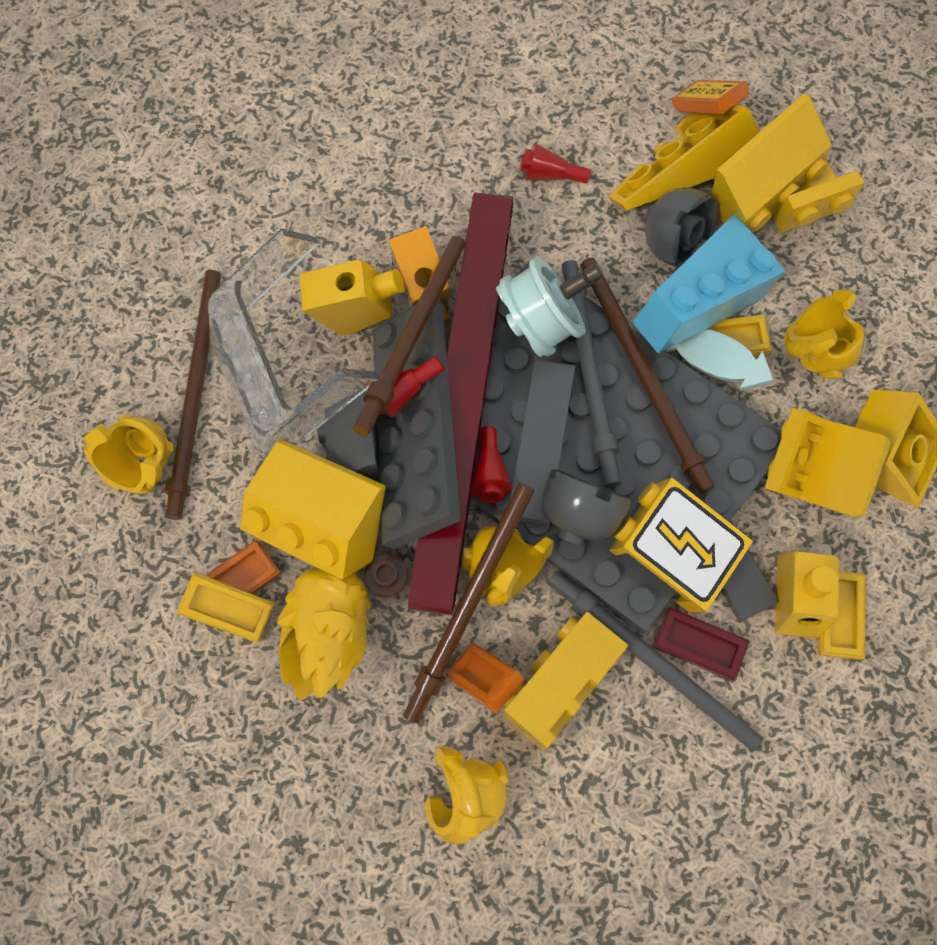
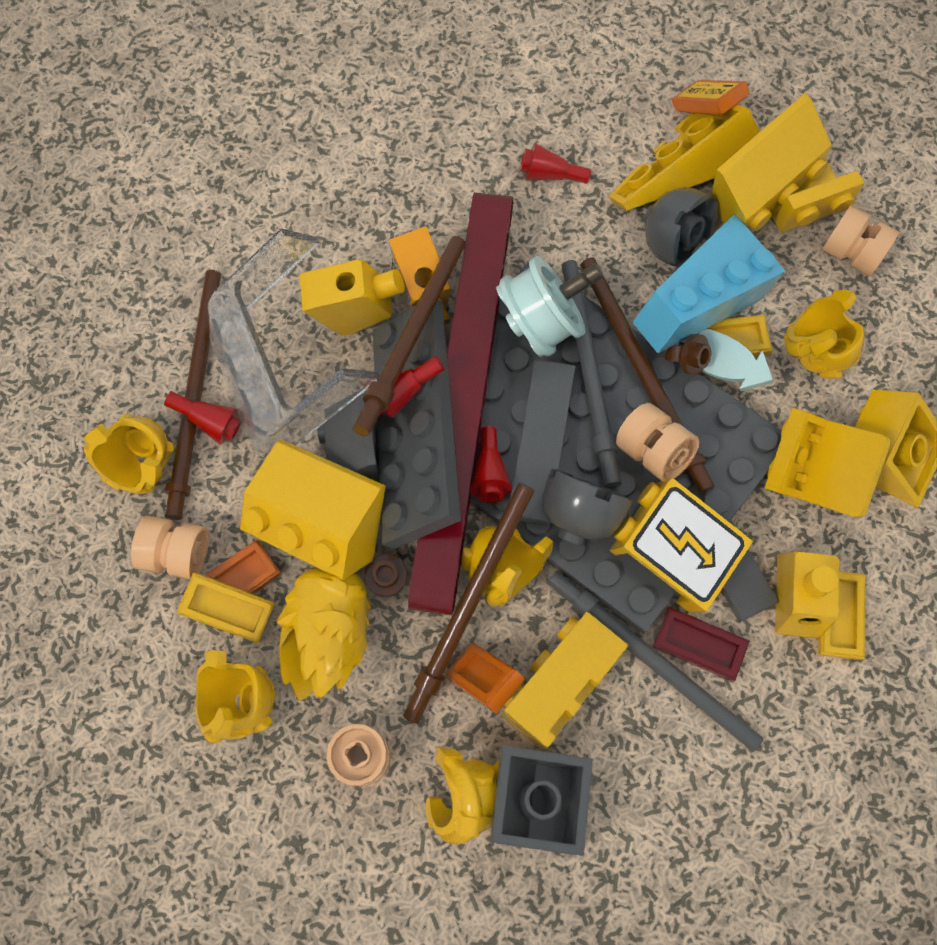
(163, 546): none -> light nougat wheel
(215, 420): none -> red cone
(215, 701): none -> yellow helmet
(358, 755): none -> light nougat wheel
(541, 800): none -> dark grey slope
(656, 441): none -> light nougat wheel
(692, 354): none -> reddish brown plate
(860, 241): none -> light nougat wheel

